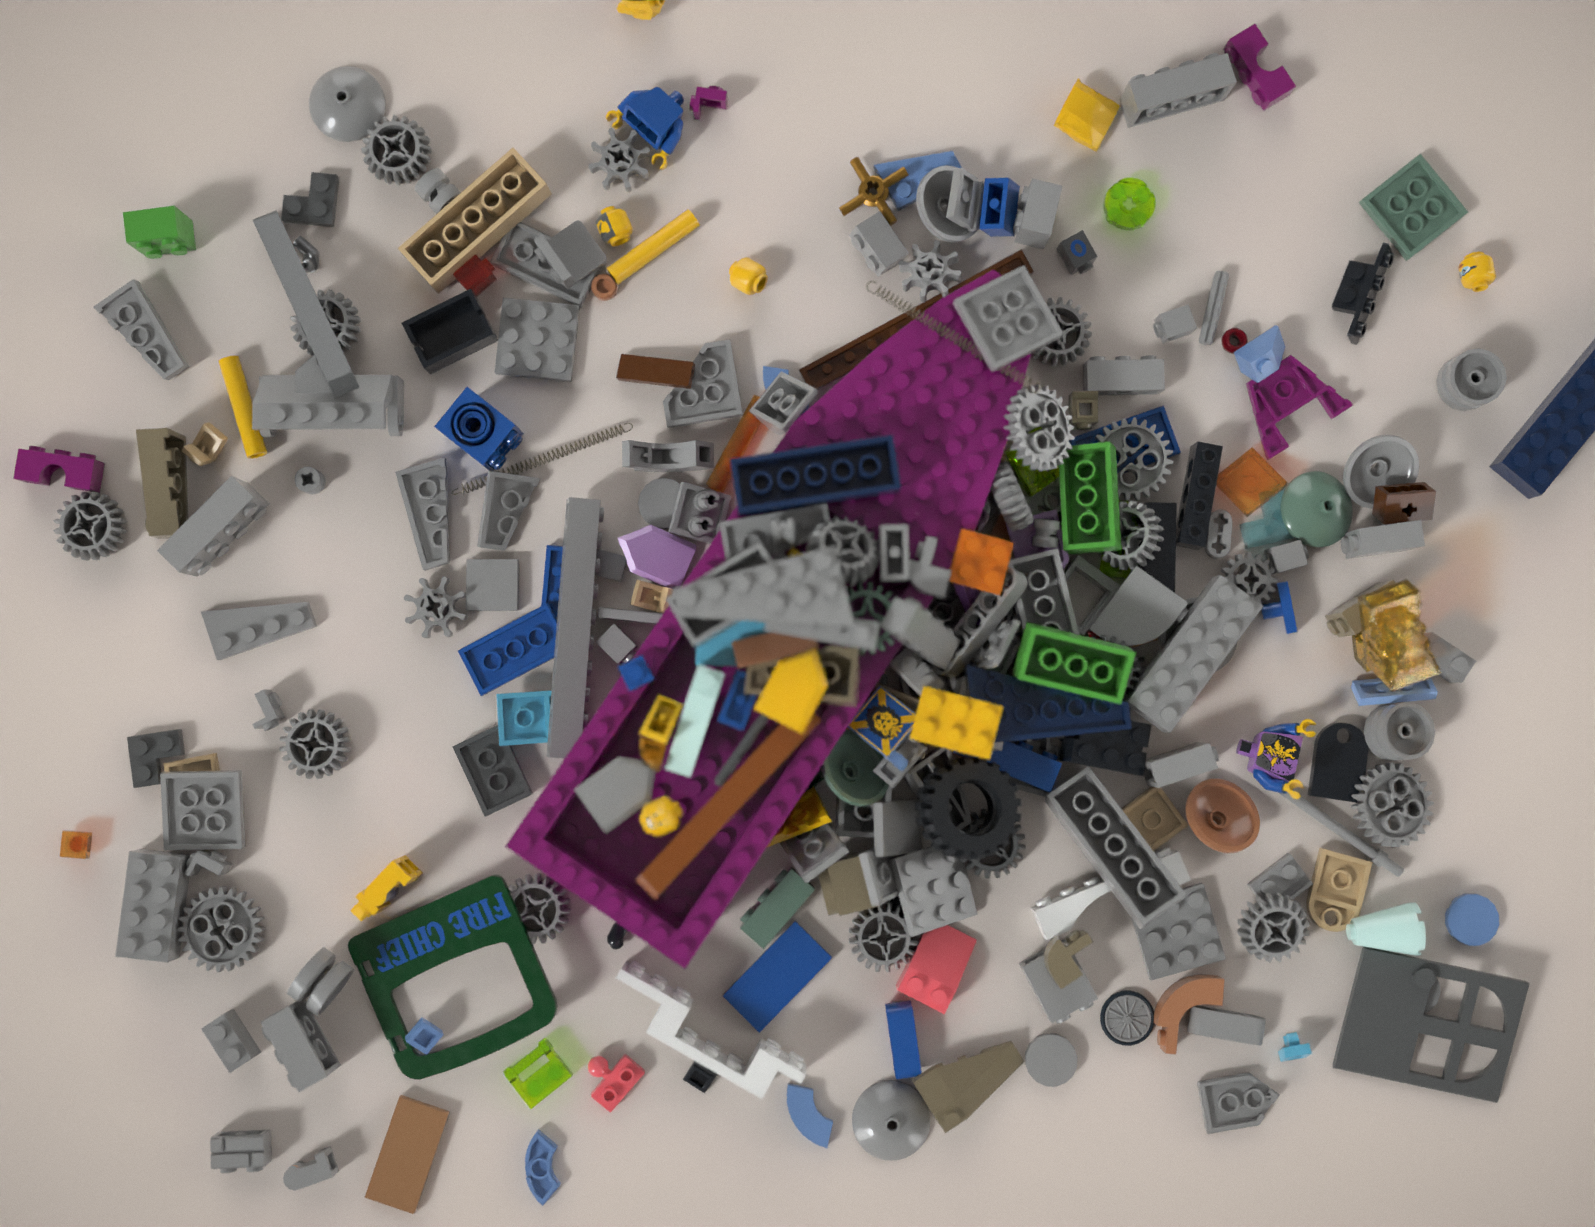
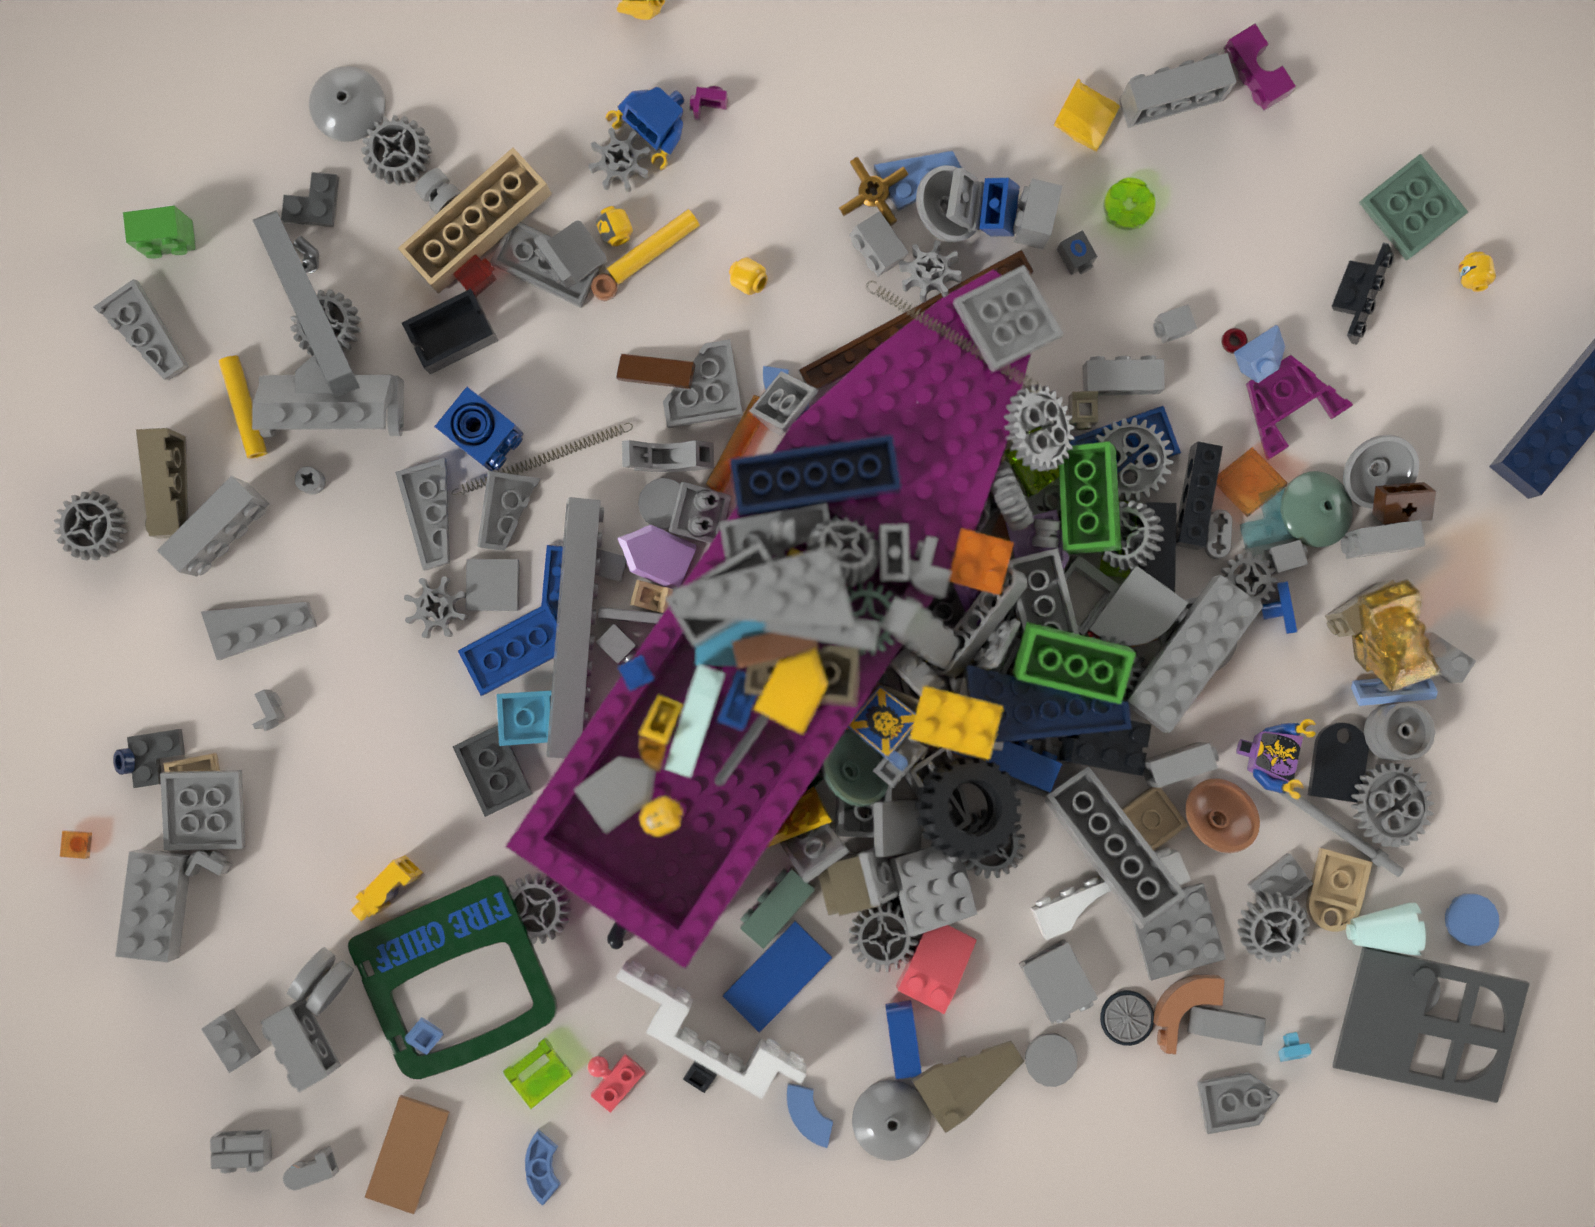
(37, 467): magenta arch -> none
(124, 761): none -> dark blue tile
(200, 940): light grey gear -> none
(206, 445): tan bracket -> none
(318, 734): light grey gear -> none
(537, 339): light grey plate -> none
(722, 807): dark orange beam -> none
(1059, 957): dark tan brick -> none
(1077, 325): light grey gear -> none
(1213, 307): light grey axle -> none
(1471, 379): light grey wheel -> none

